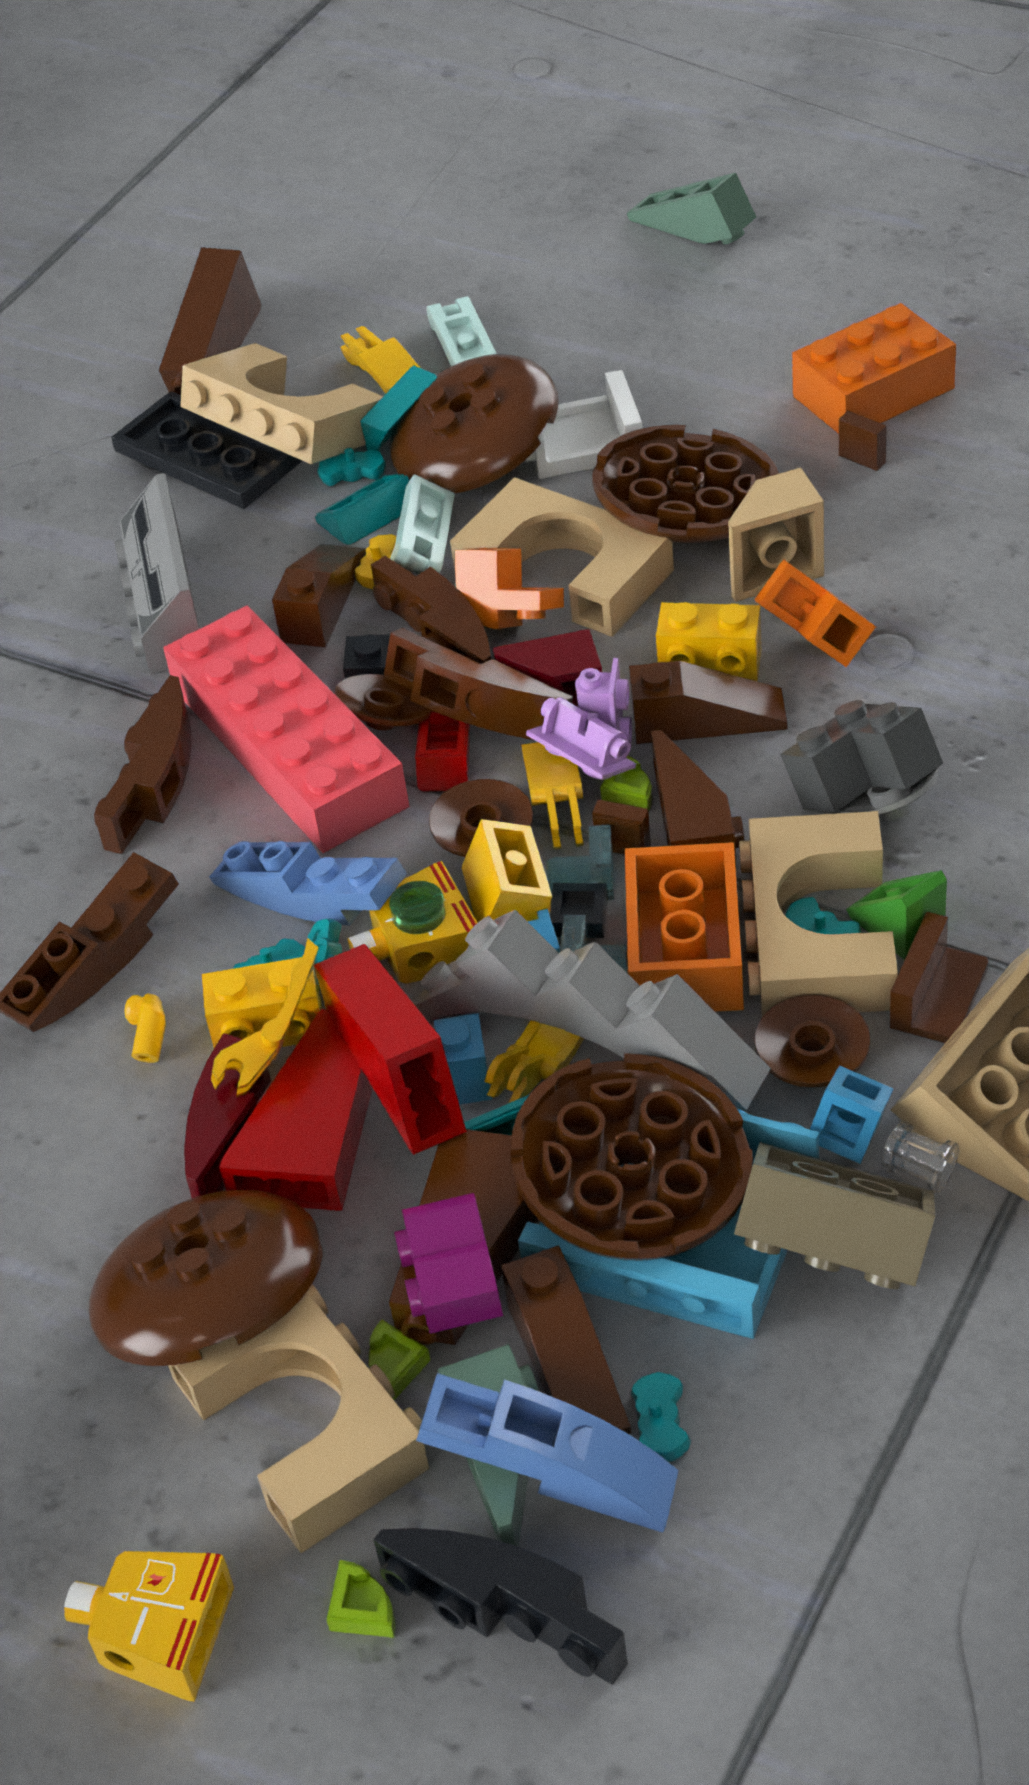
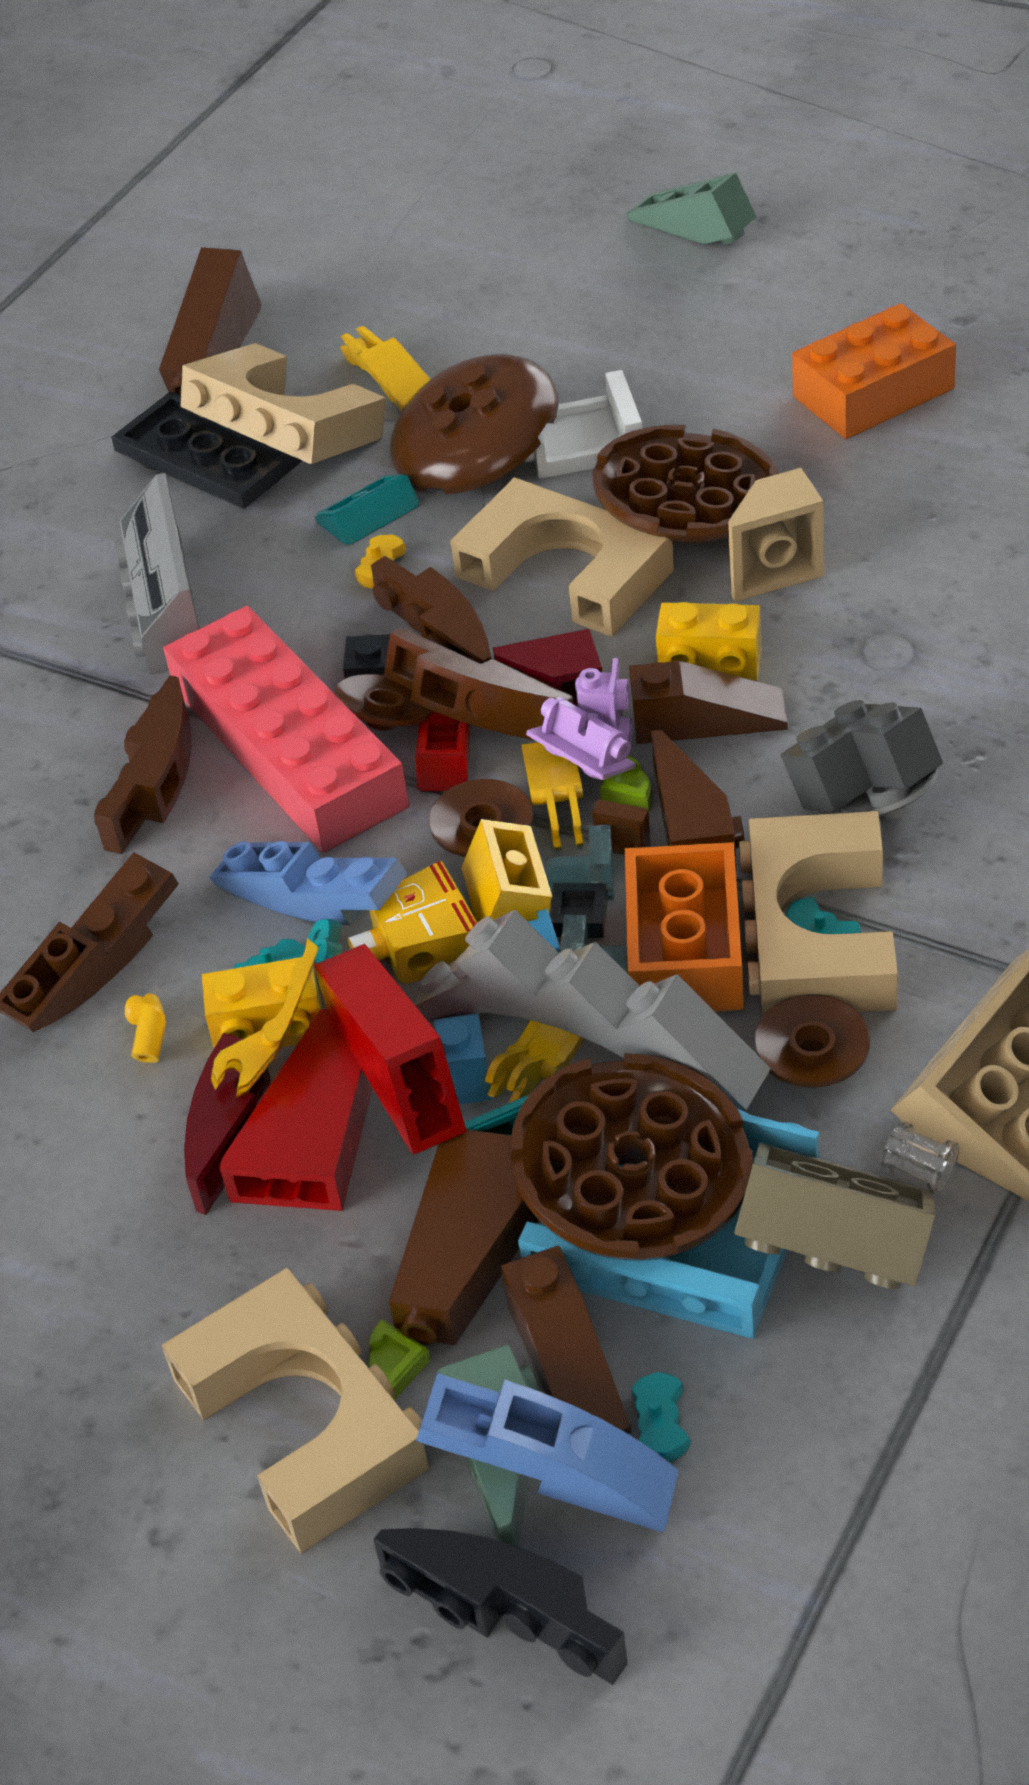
(156, 1616): yellow torso -> none
(204, 1275): reddish brown brick -> none
(315, 594): reddish brown slope -> none
(351, 467): teal piece -> none
(359, 1603): lime tile -> none
(391, 408): teal slope -> none
(417, 907): clear green tile -> none
(423, 526): light aqua plate -> none
(450, 1264): magenta brick -> none
(459, 330): light aqua plate -> none
(494, 587): orange brick -> none
(815, 613): orange brick -> none
(850, 1113): dark azure brick -> none
(862, 440): reddish brown tile -> none
(901, 907): bright green slope -> none
(935, 984): reddish brown panel -> none

